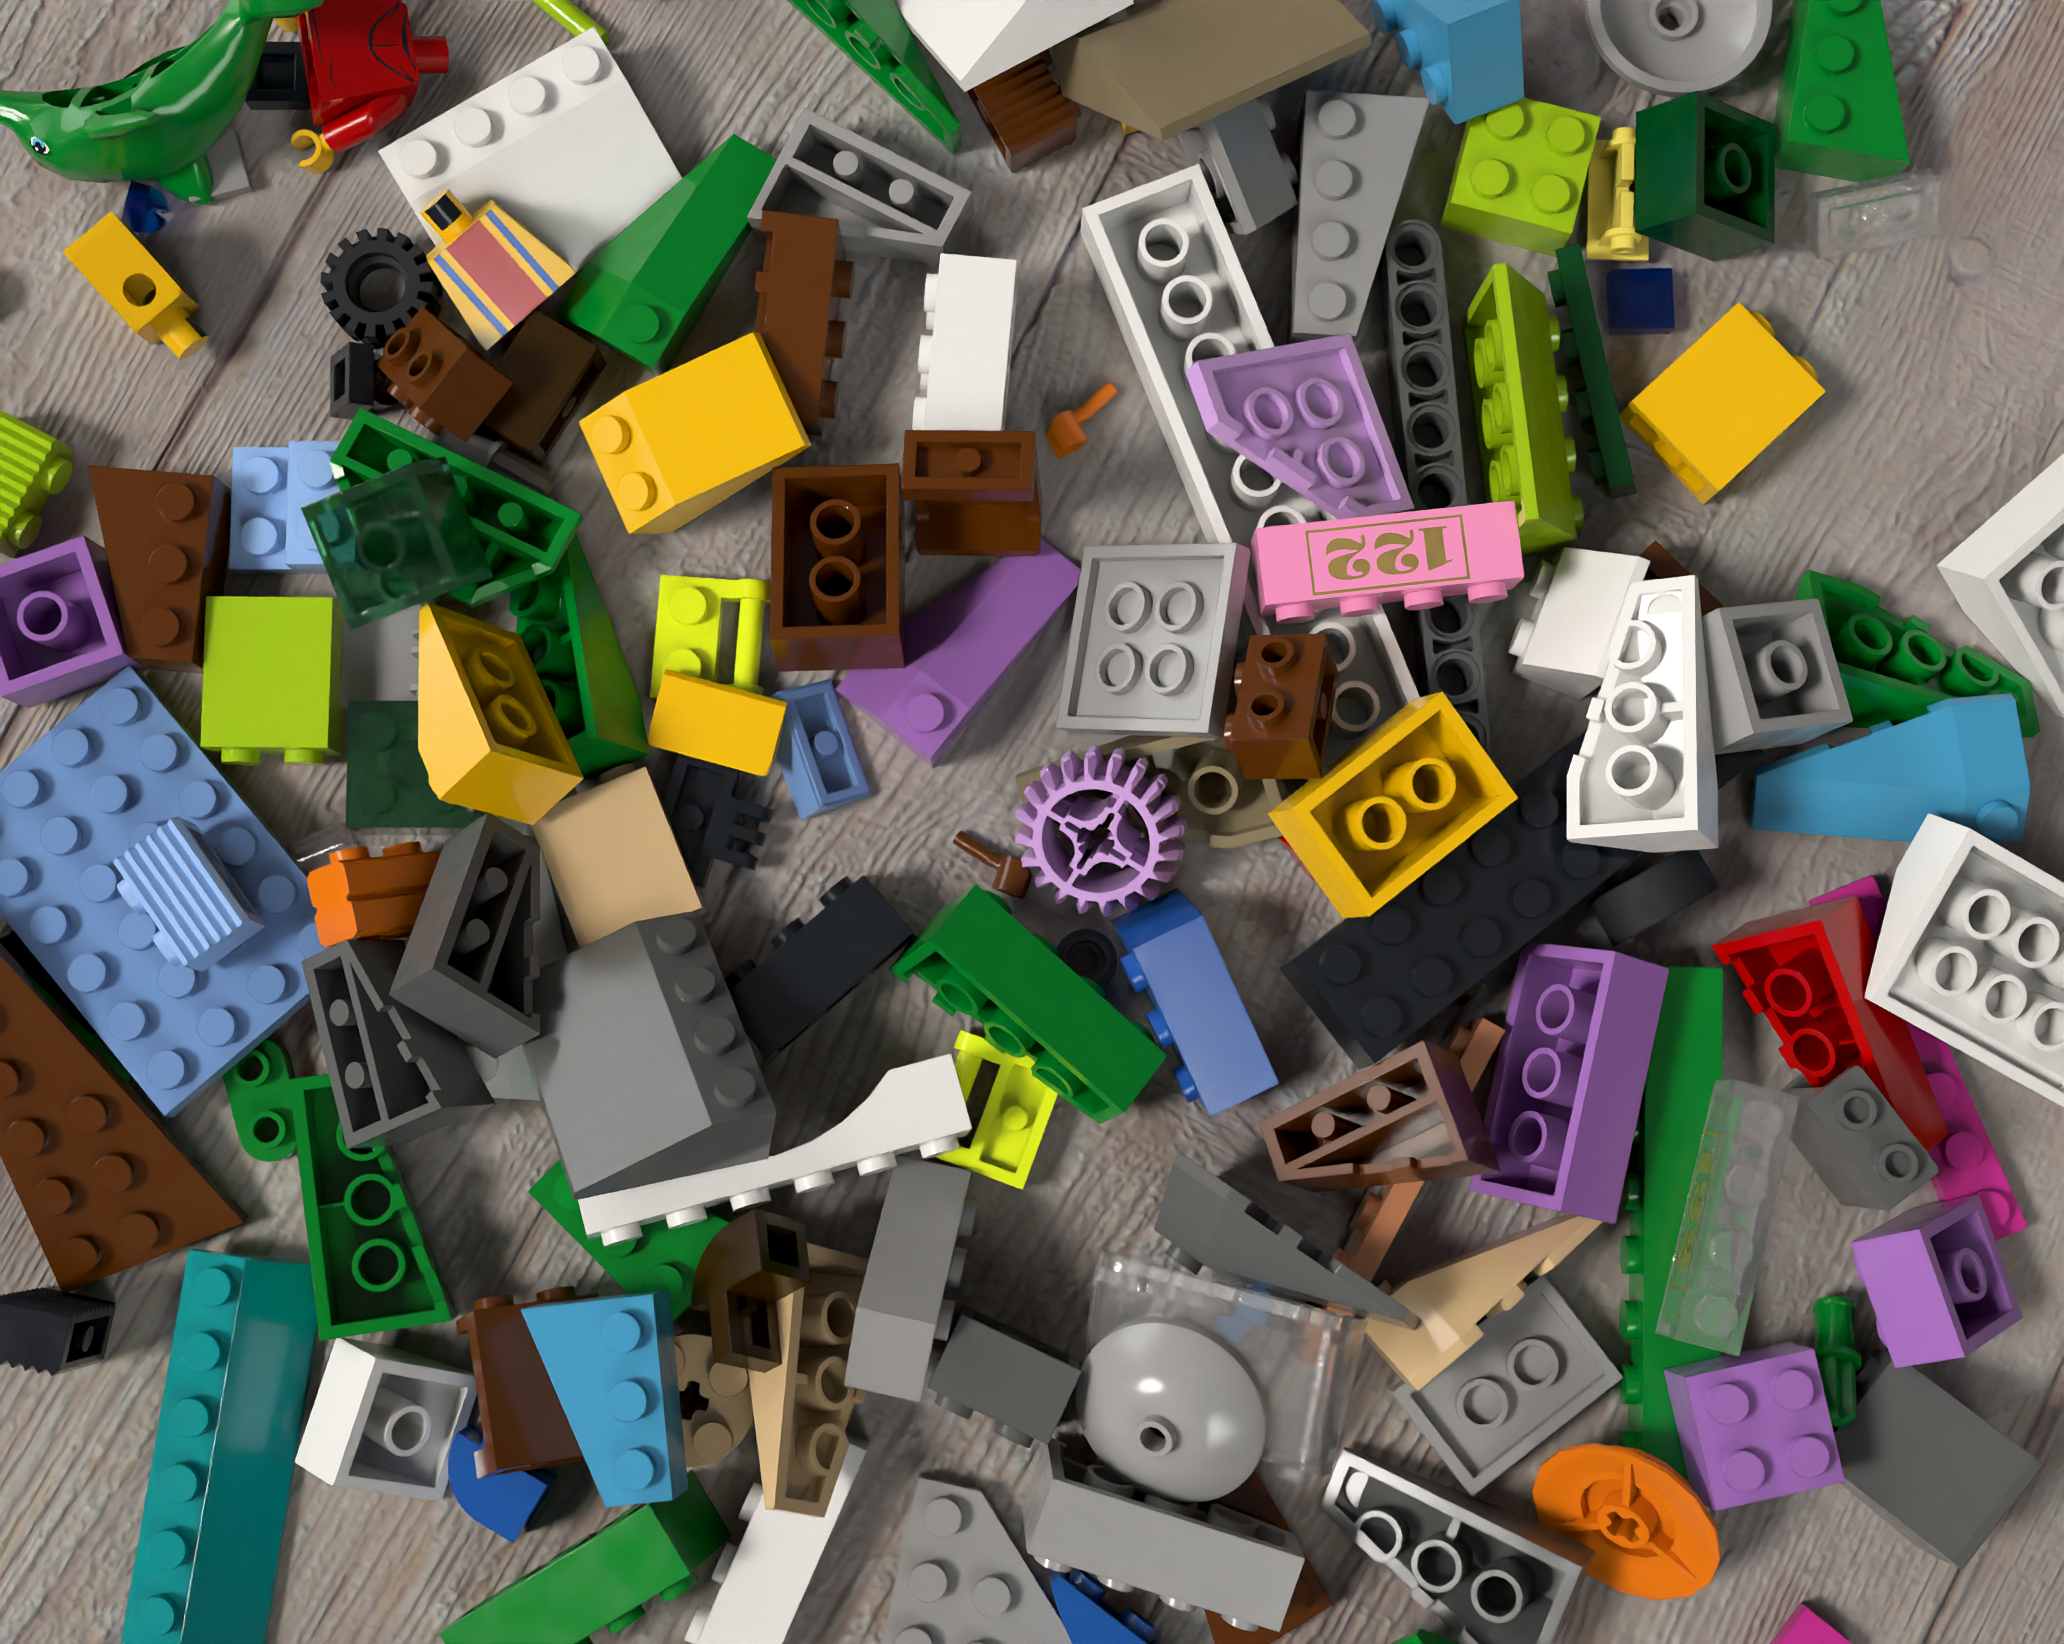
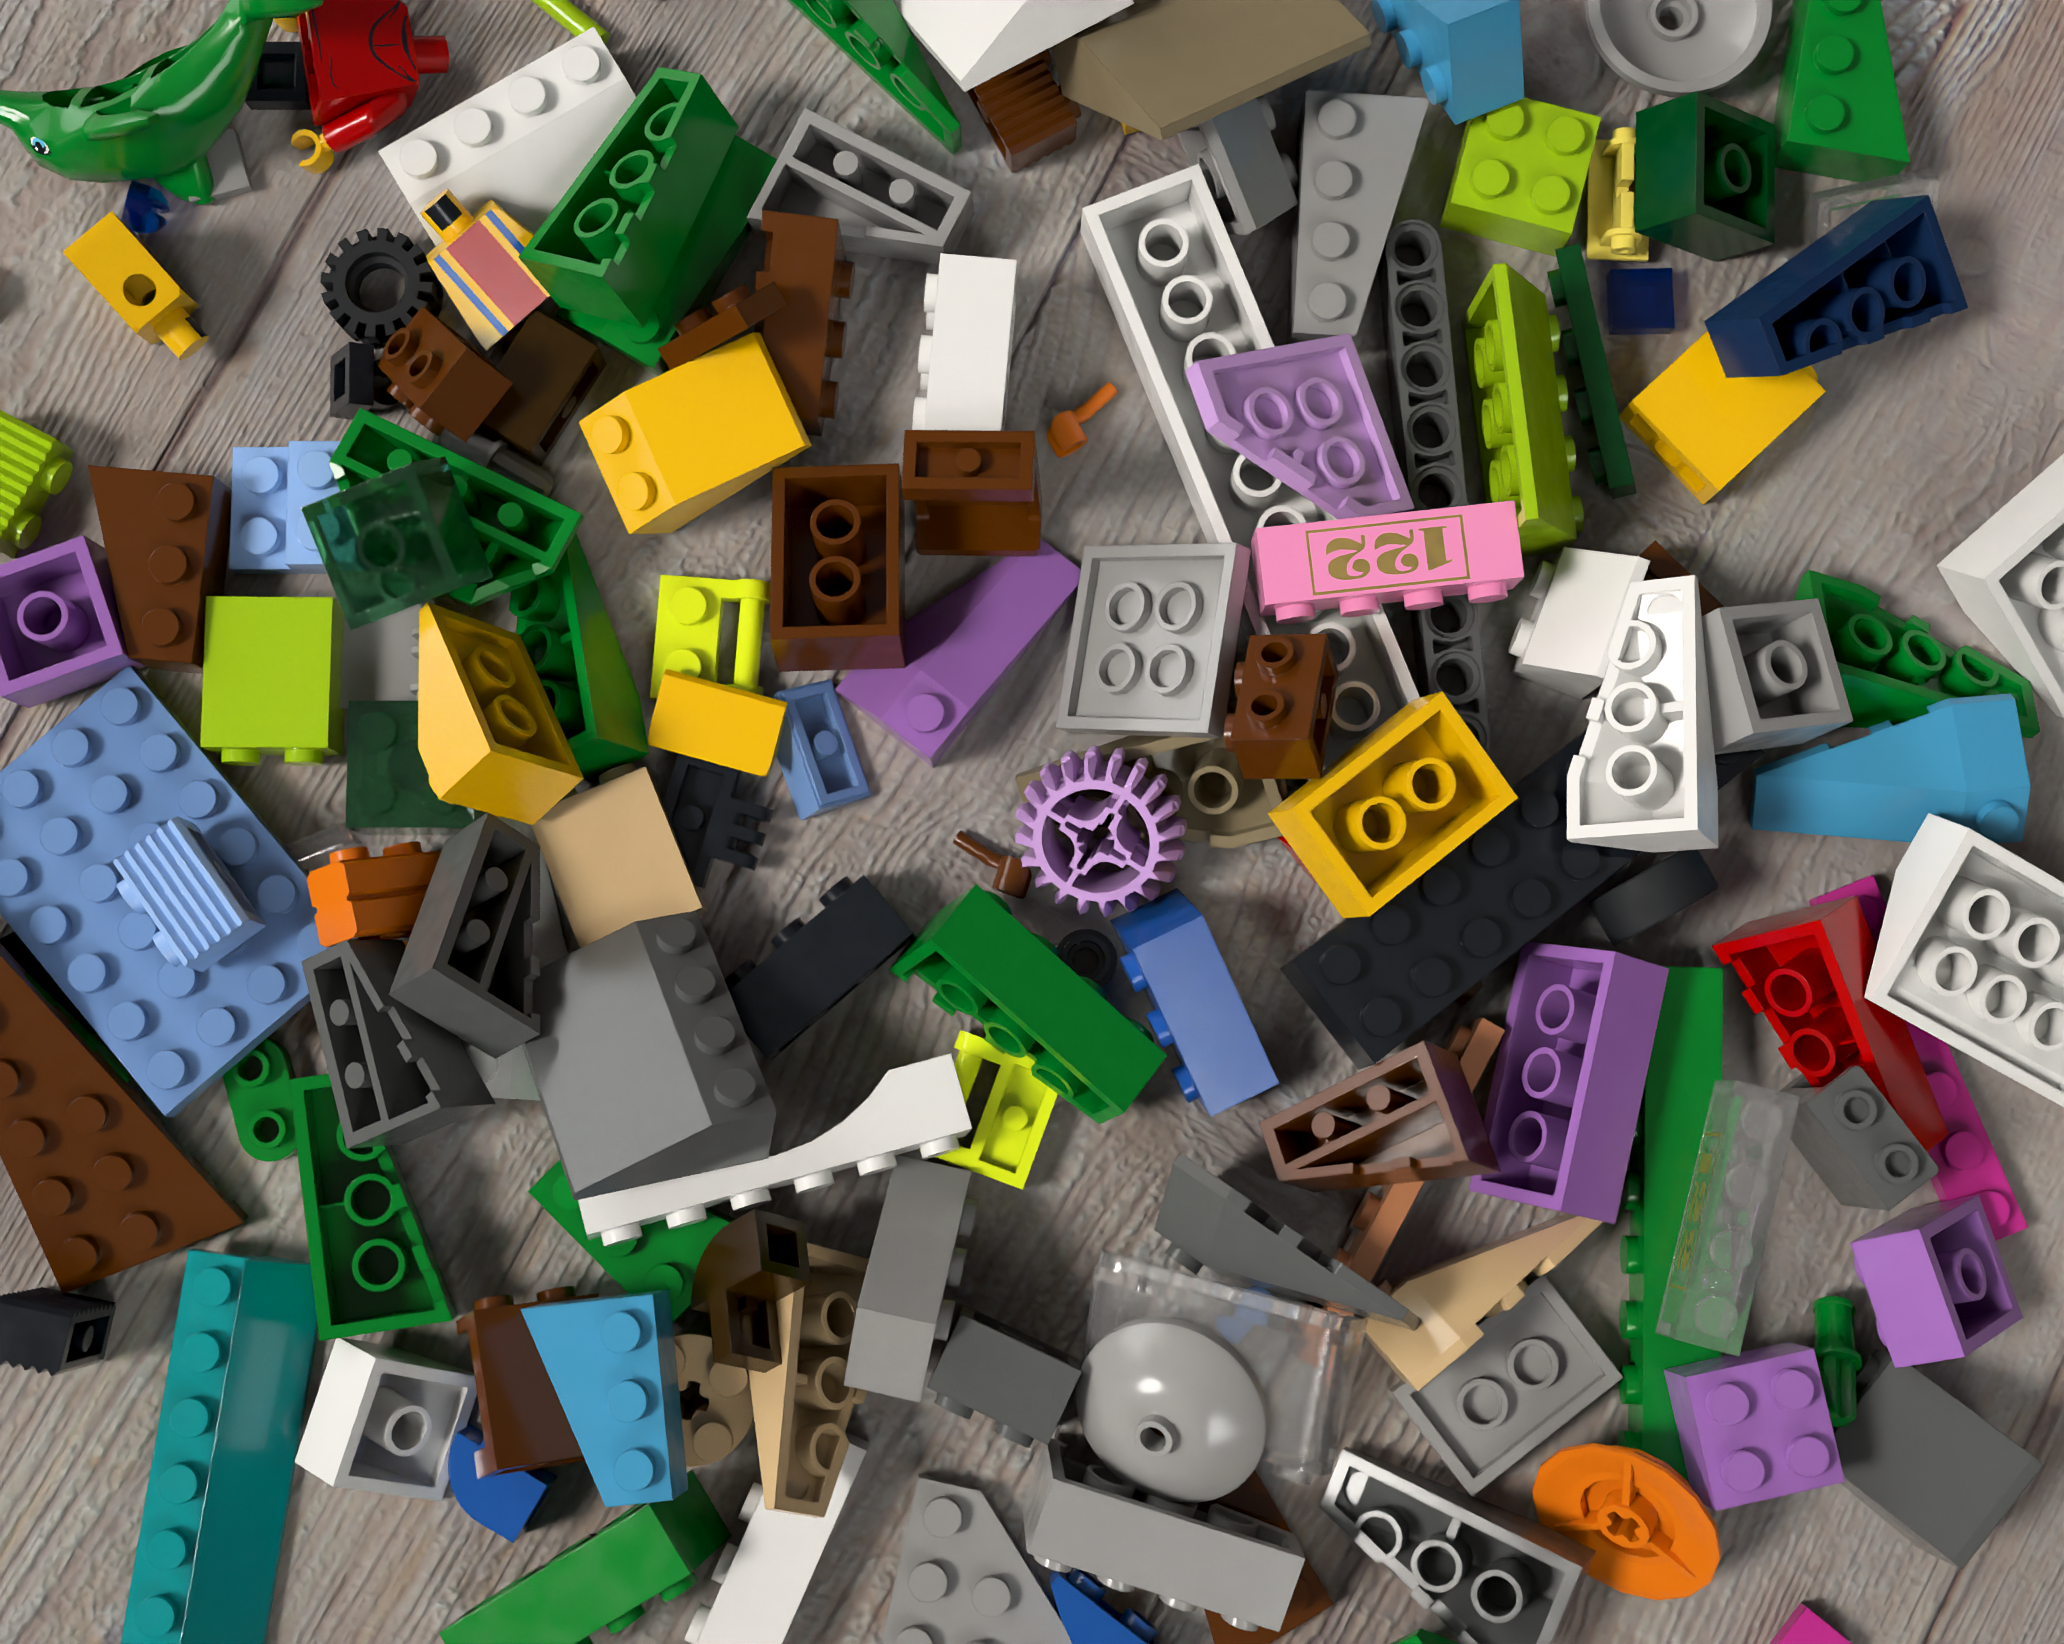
(634, 202): none -> green wedge
(734, 314): none -> reddish brown plate
(1845, 290): none -> dark blue wedge

